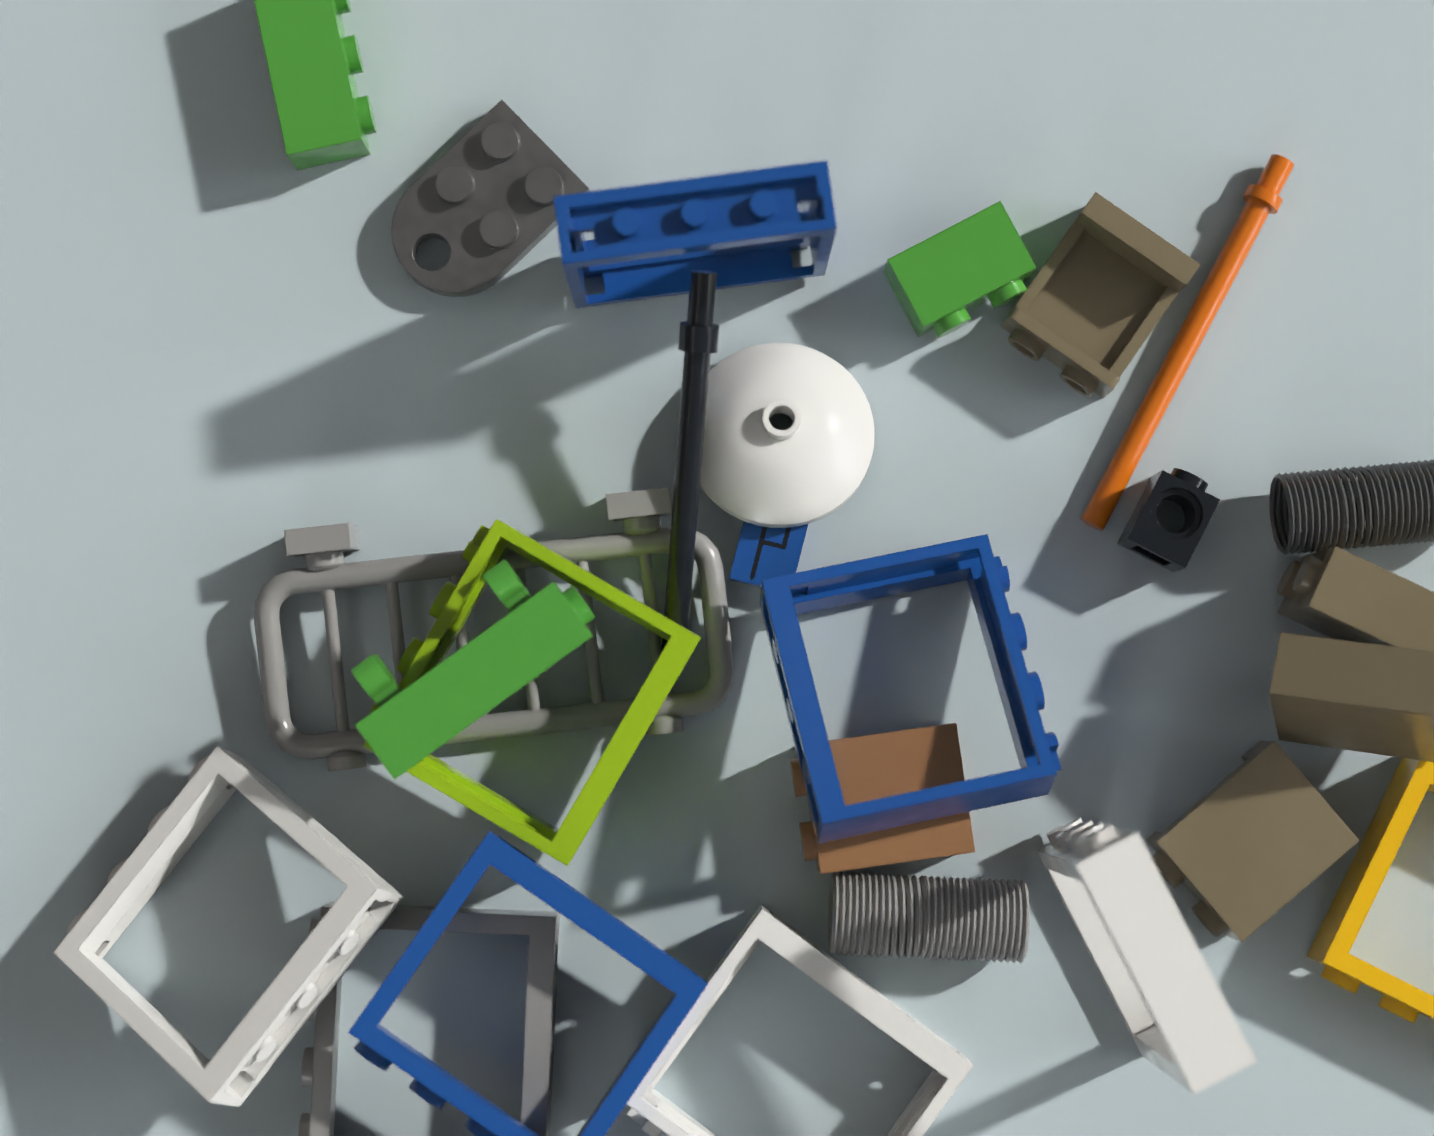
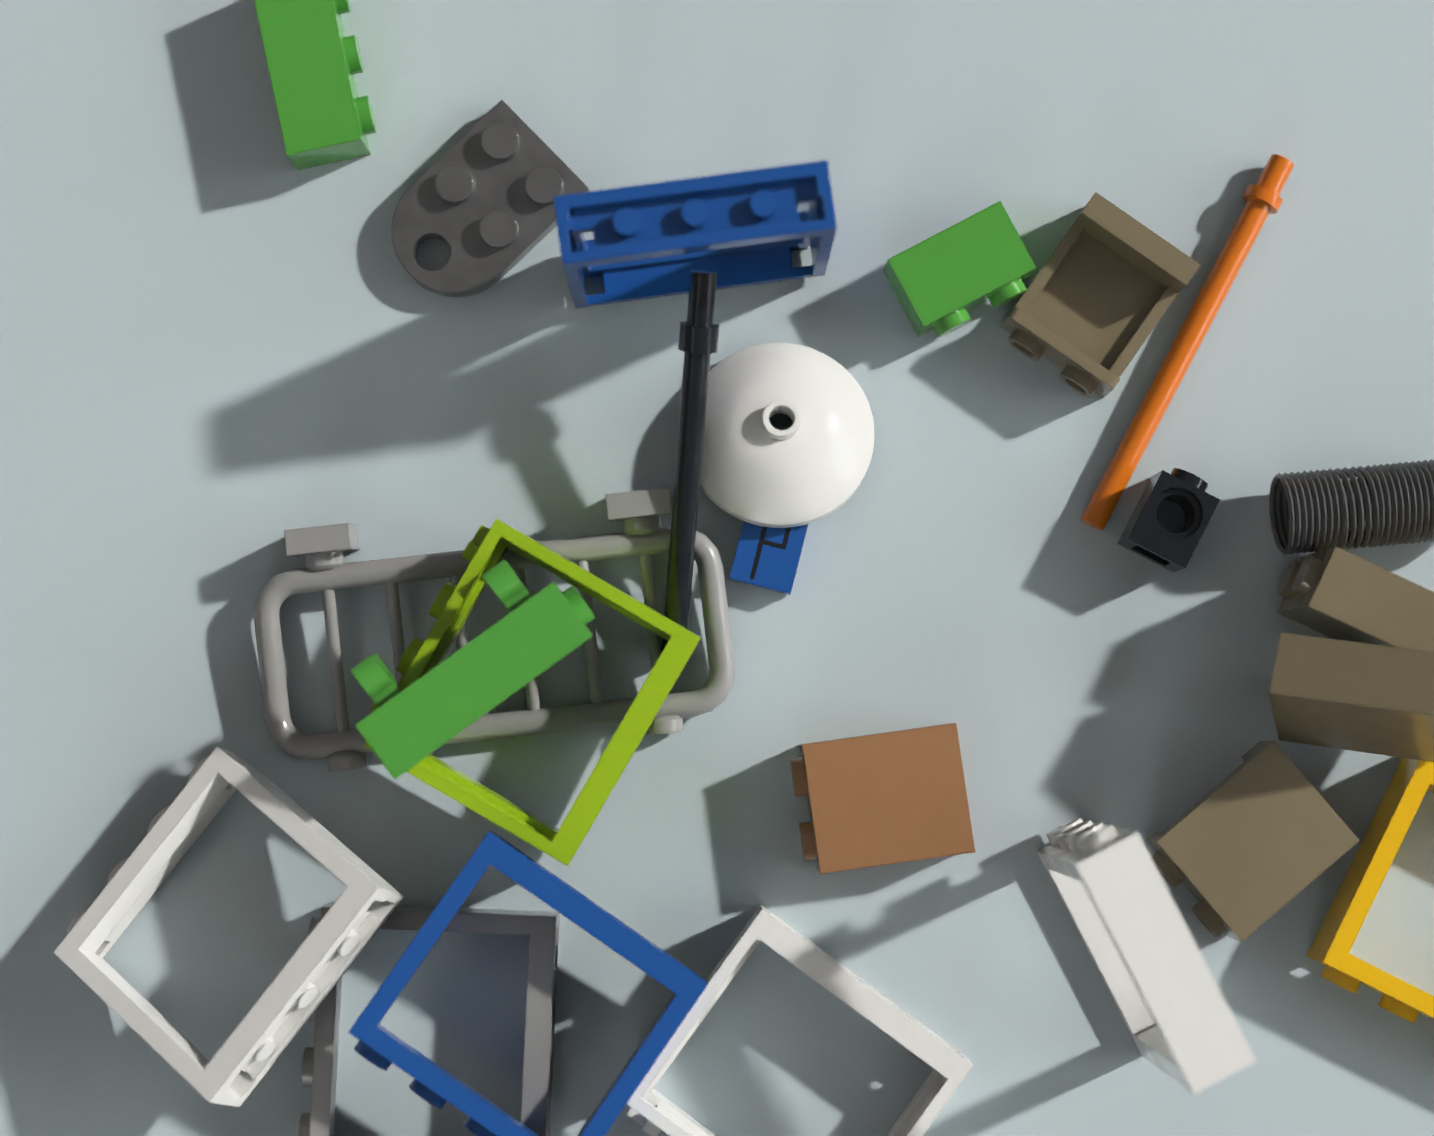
(941, 920): light grey piece -> none
(1004, 638): blue window -> none

